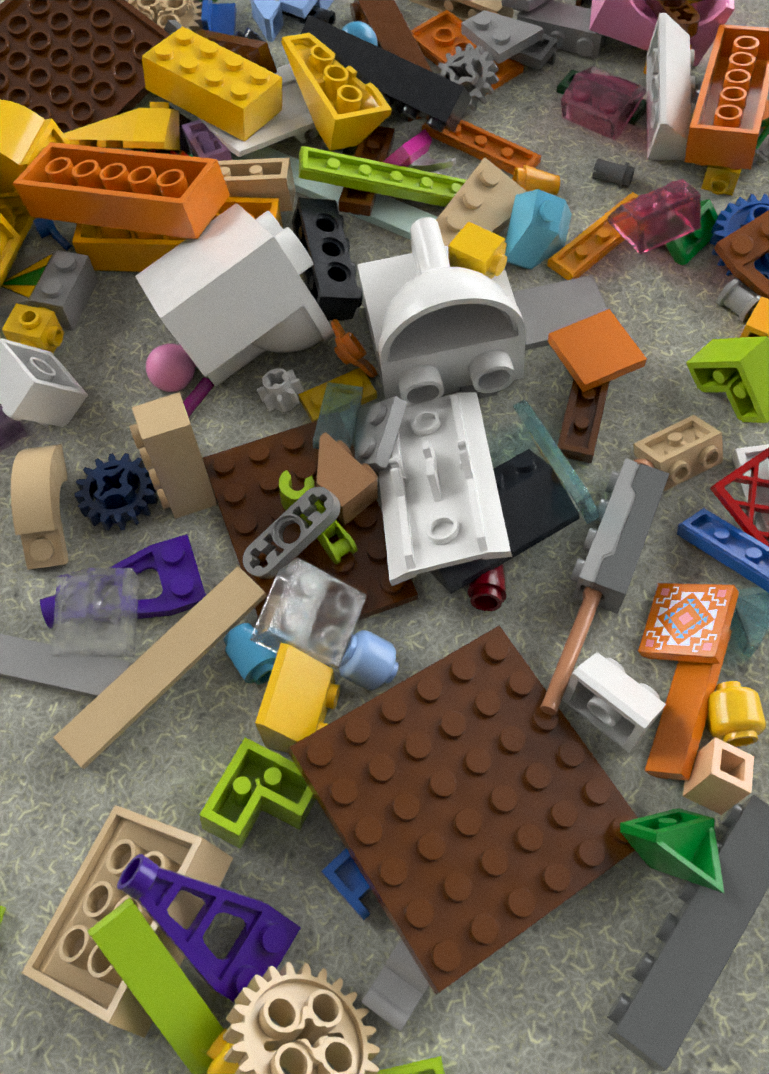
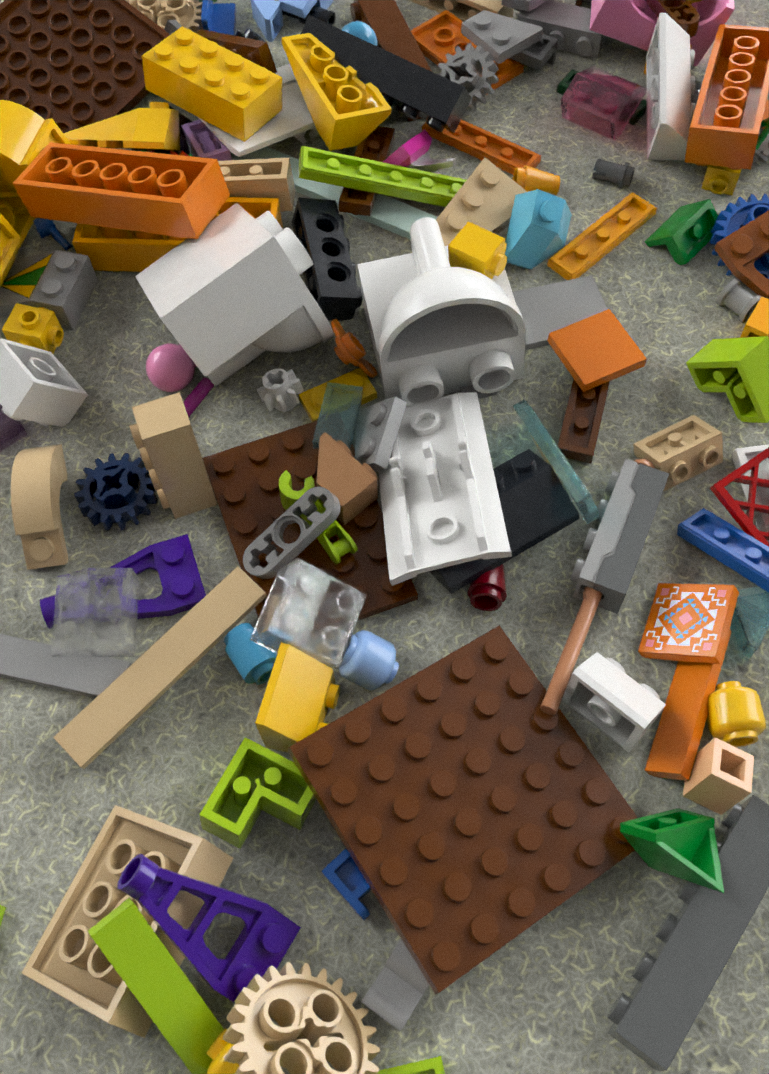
(658, 216): clear pink slope -> none

